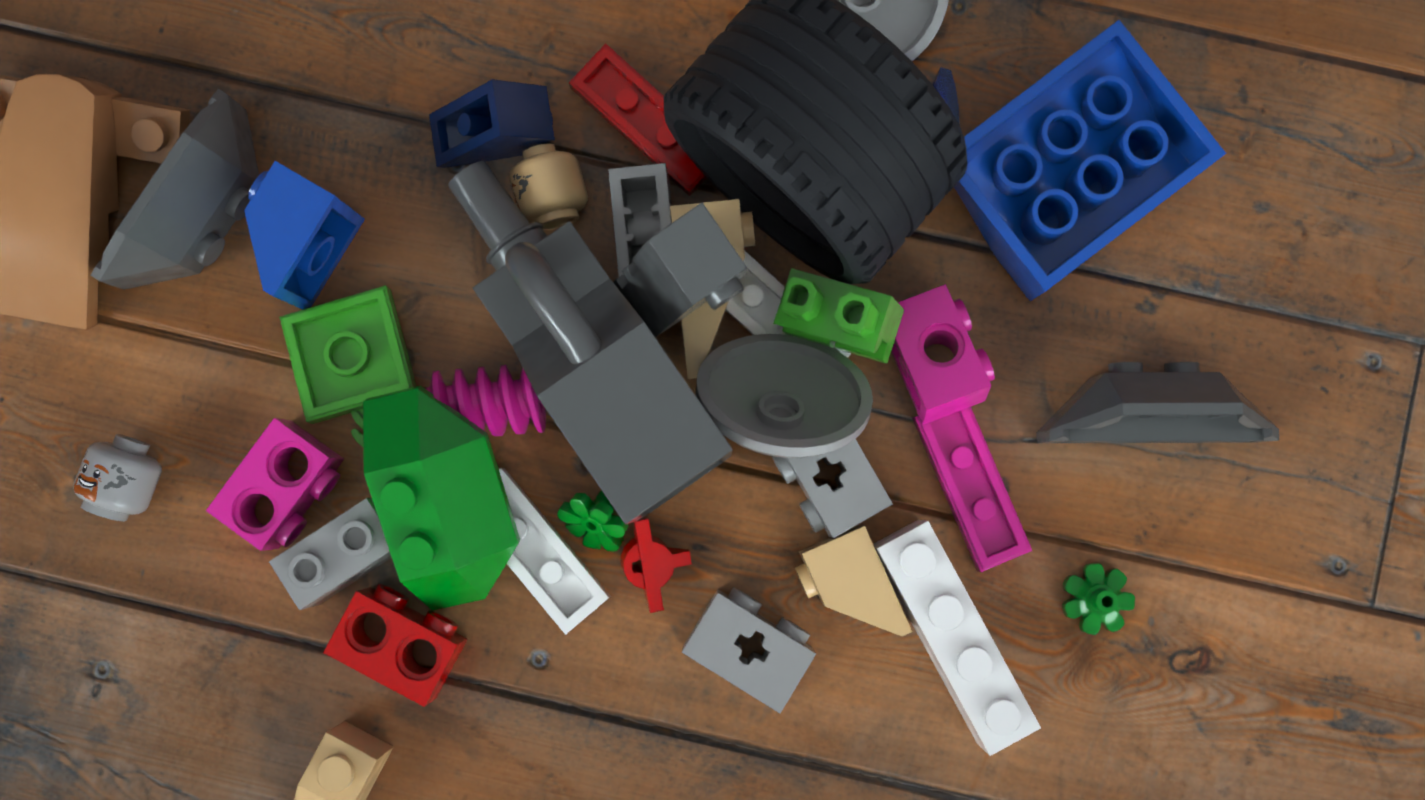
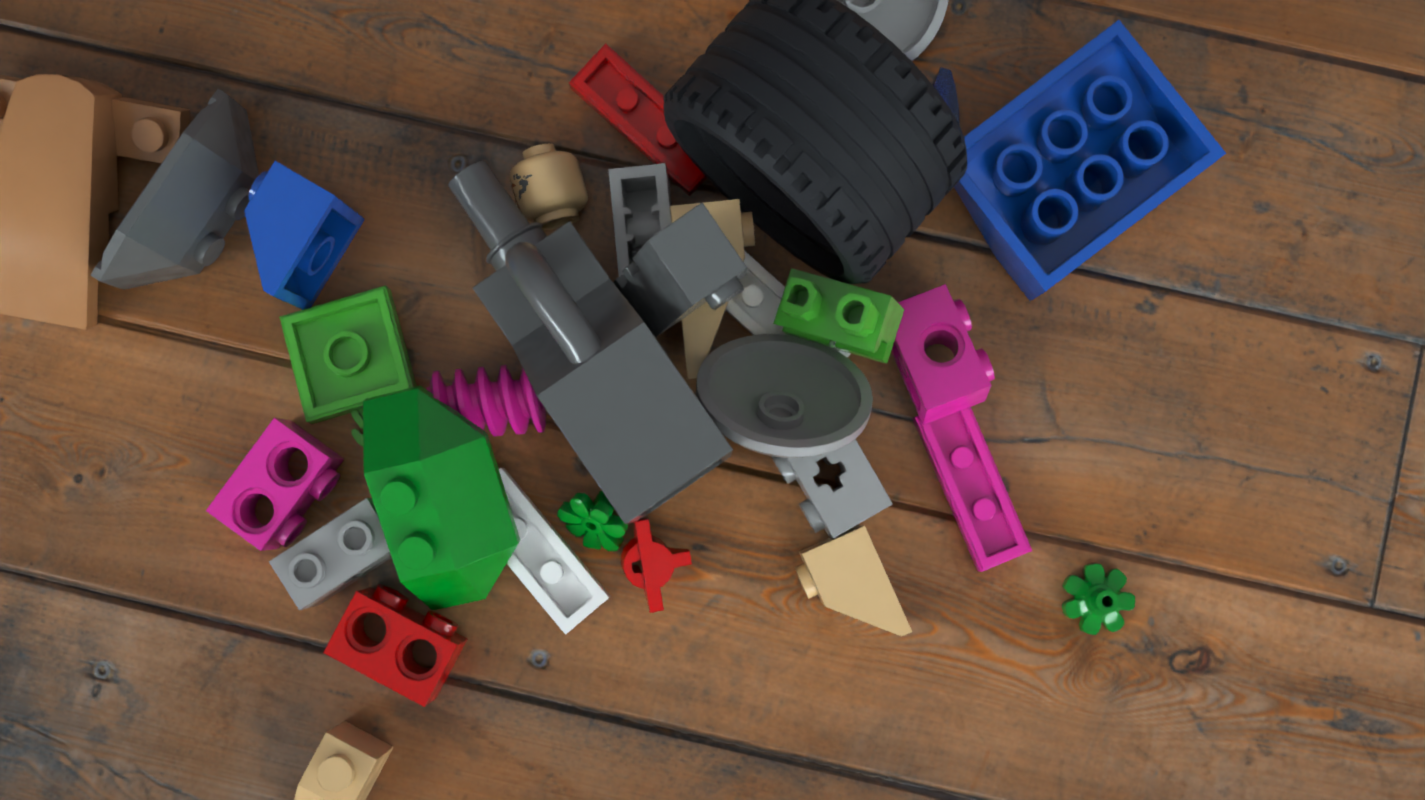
(117, 478): light grey head -> none
(491, 123): dark blue slope -> none
(766, 676): light grey brick -> none
(955, 637): white brick -> none
(1158, 408): dark grey wedge -> none

